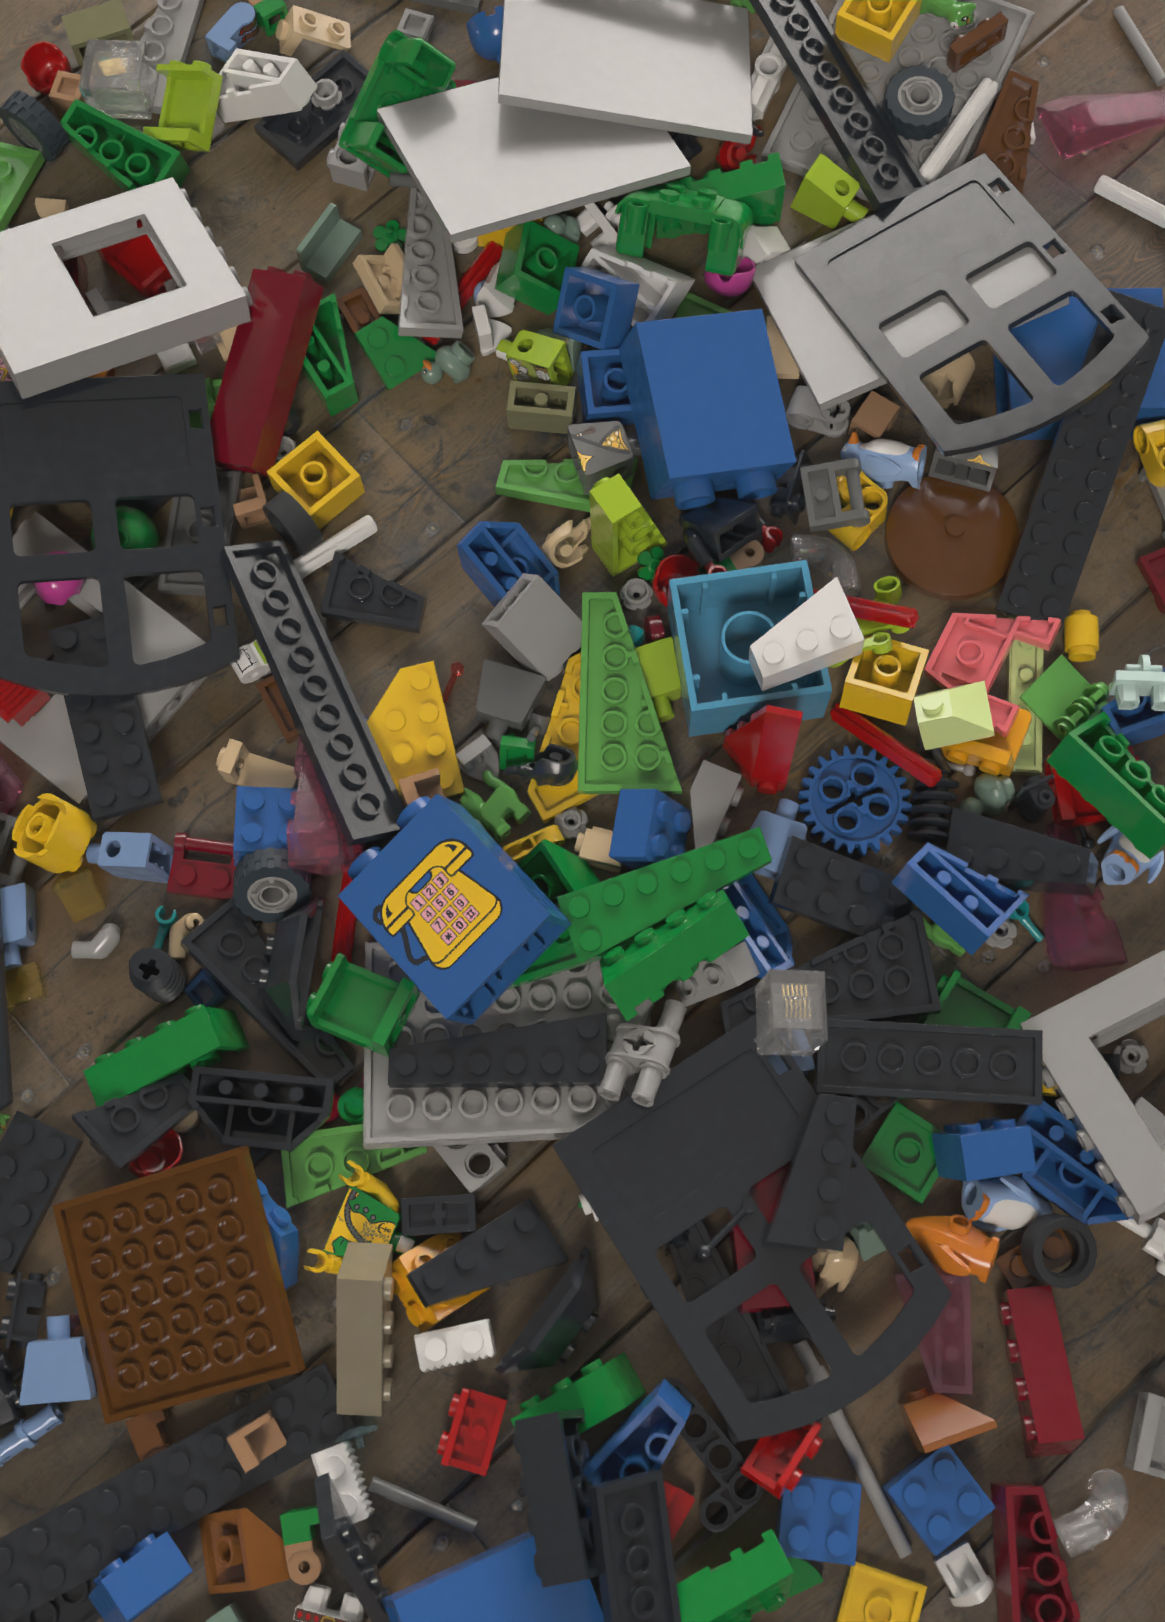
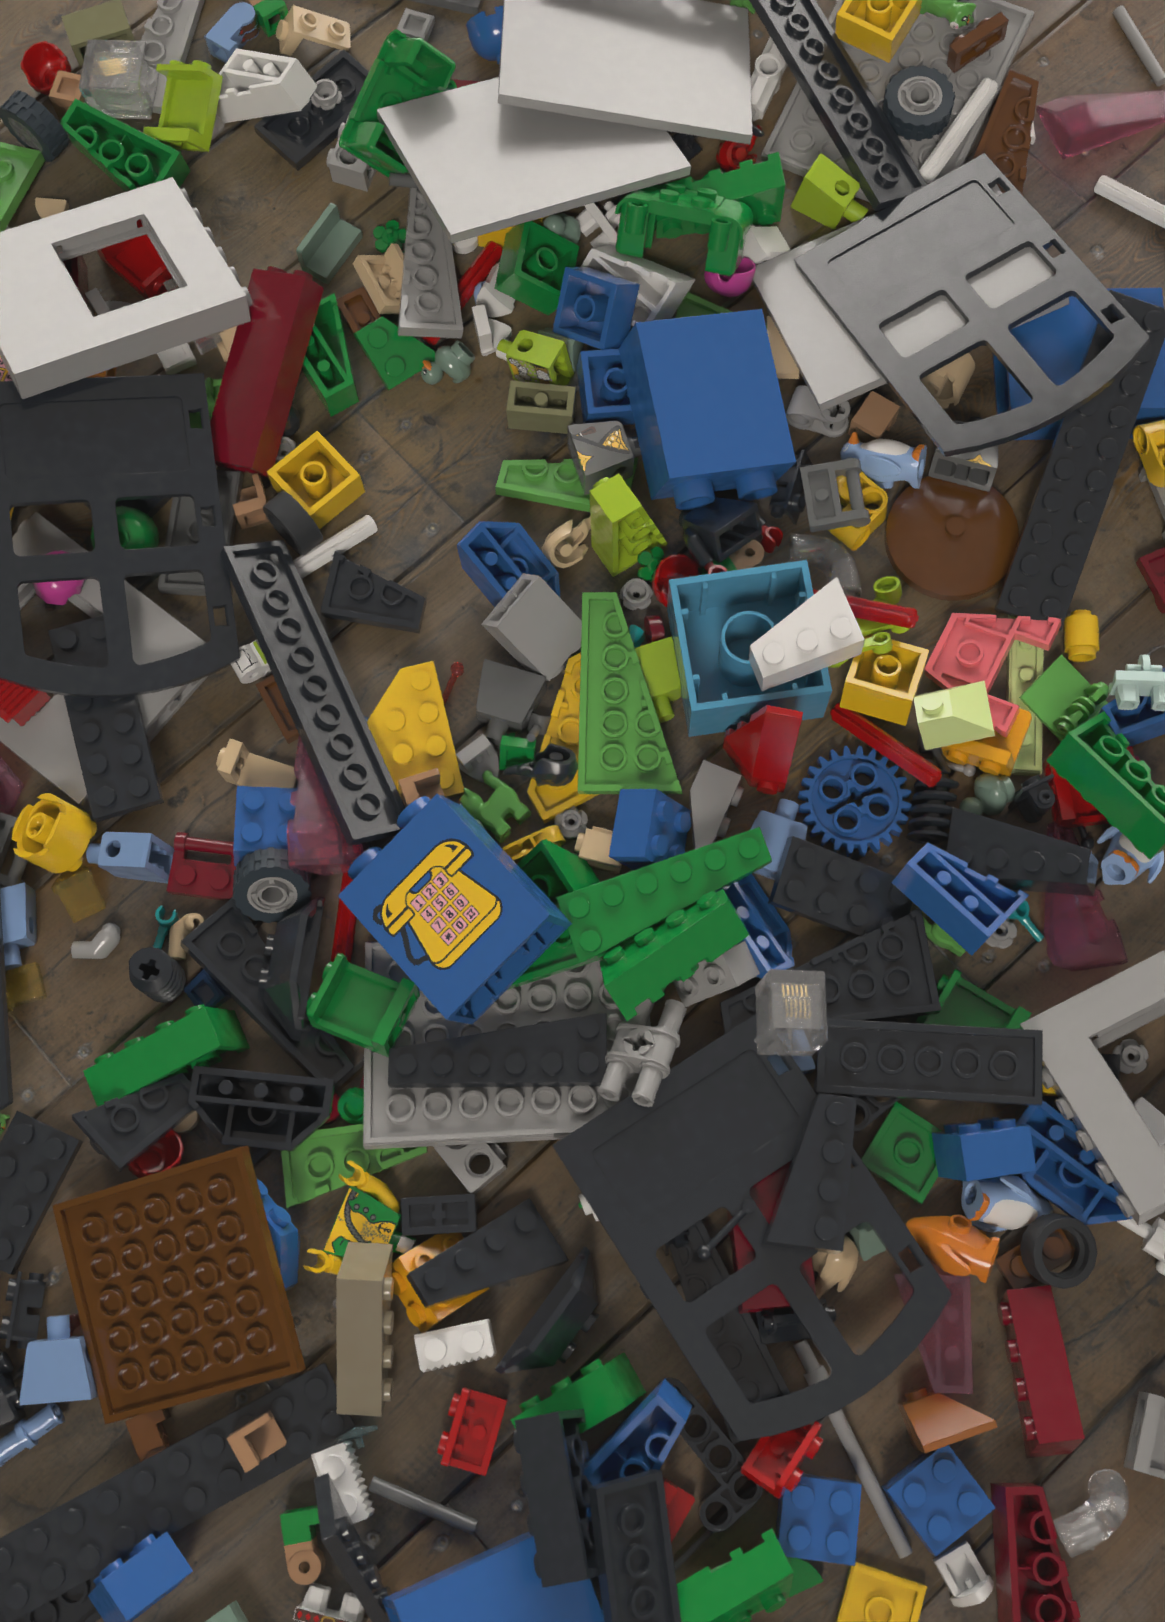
(240, 1552): dark orange slope -> none

